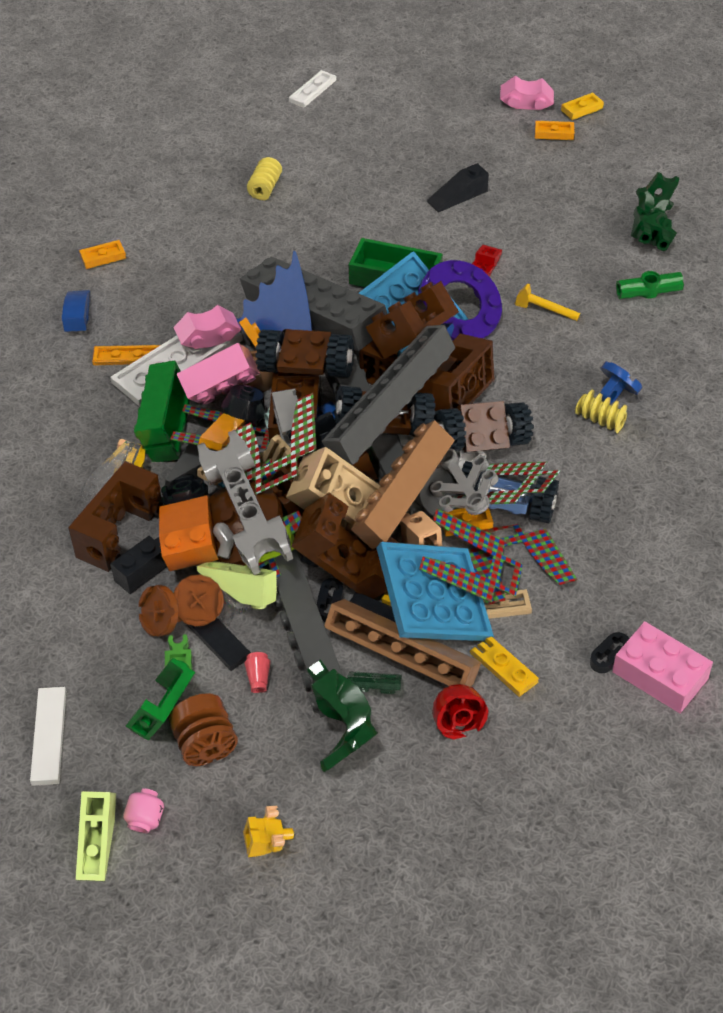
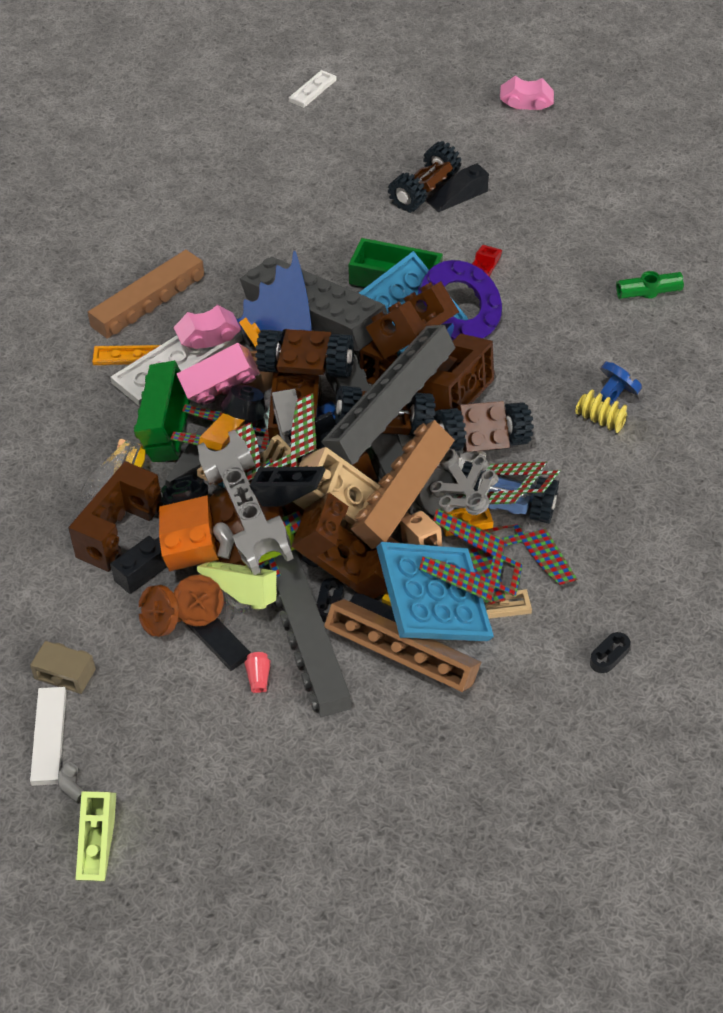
(63, 666): none -> dark tan brick
(67, 781): none -> light grey arm
(76, 310): blue slope -> none
(102, 254): light orange plate -> none
(143, 811): bright pink head -> none
(146, 294): none -> medium nougat brick
(151, 717): green panel -> none
(179, 651): bright green plate -> none
(202, 729): dark orange wheel -> none
(264, 178): light yellow piece -> none
(266, 833): yellow piece -> none
(284, 484): none -> black slope
(345, 702): dark green hips -> none
(385, 682): clear green plate -> none
(410, 190): none -> black plate
(459, 707): red cylinder -> none
(505, 666): yellow hinge -> none
(525, 296): yellow piece -> none
(554, 130): light orange plate -> none
(582, 106): yellow plate -> none
(650, 217): dark green hips -> none
(662, 667): bright pink brick -> none

